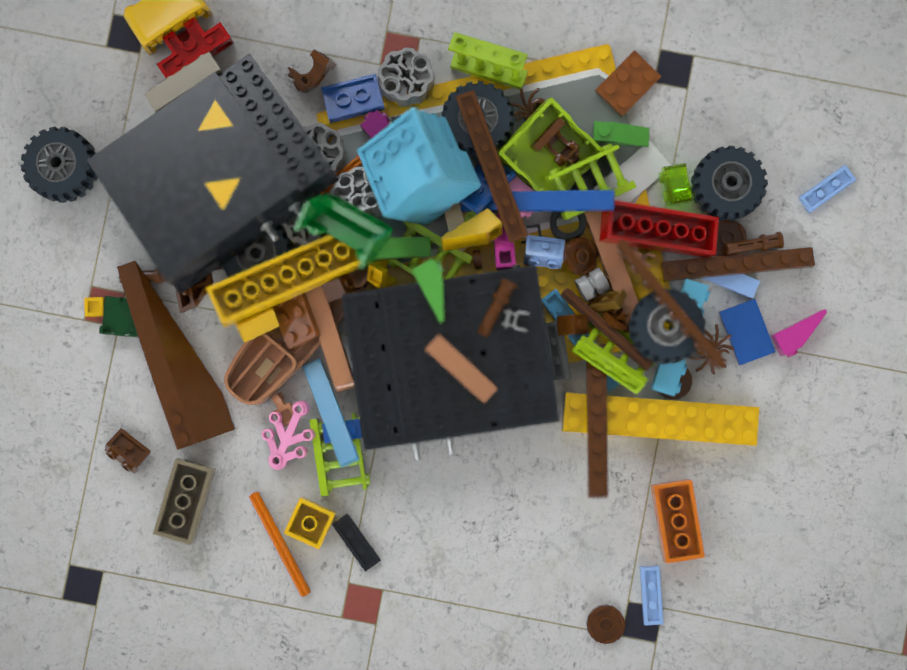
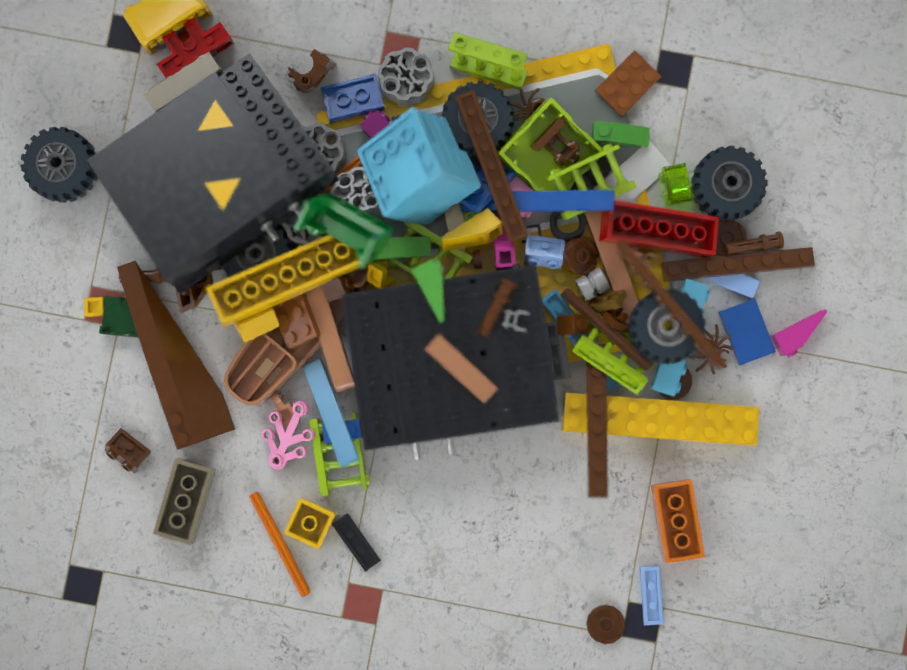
(827, 189): light blue tile -> none

